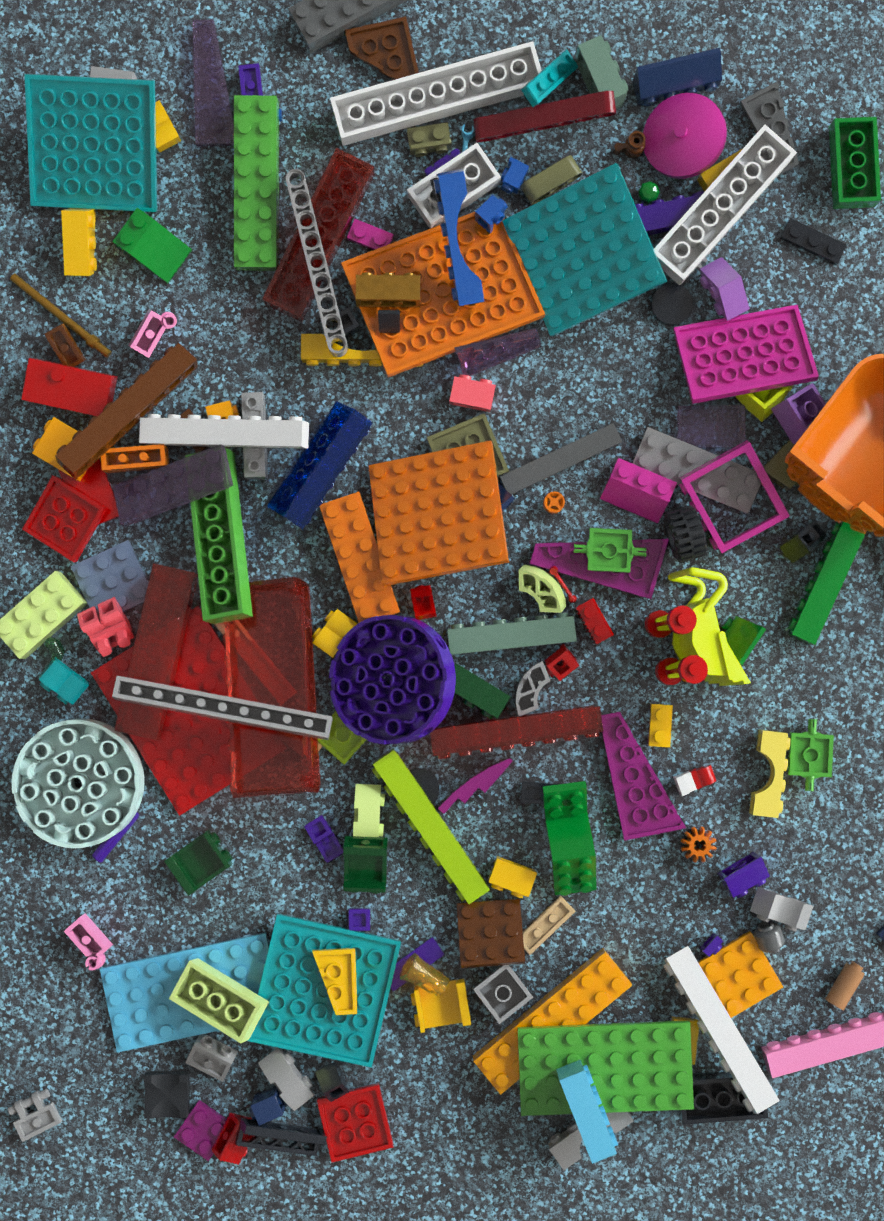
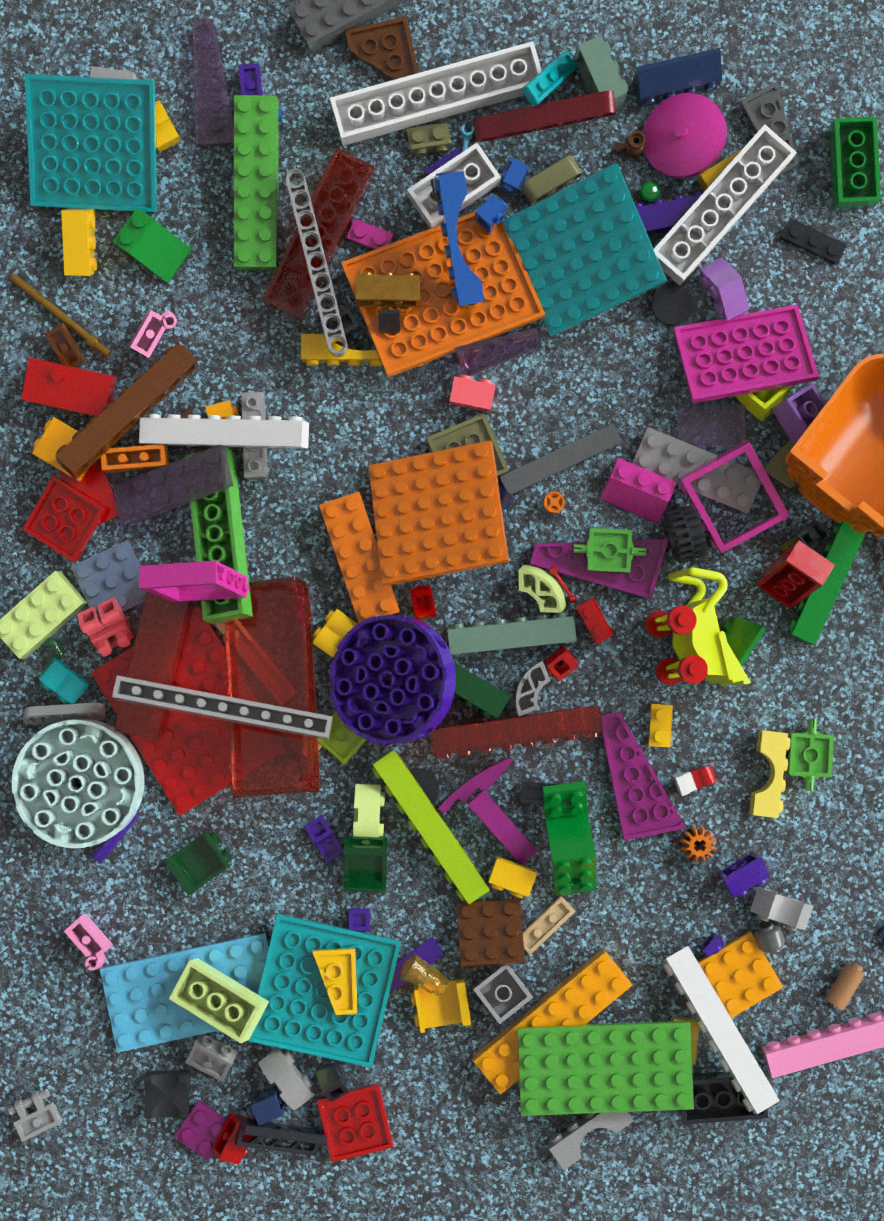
(58, 713): none -> light grey beam
(193, 581): none -> dark pink window
(320, 464): clear blue brick -> none
(502, 827): none -> magenta slope
(589, 1117): medium azure brick -> none
(795, 574): none -> red brick

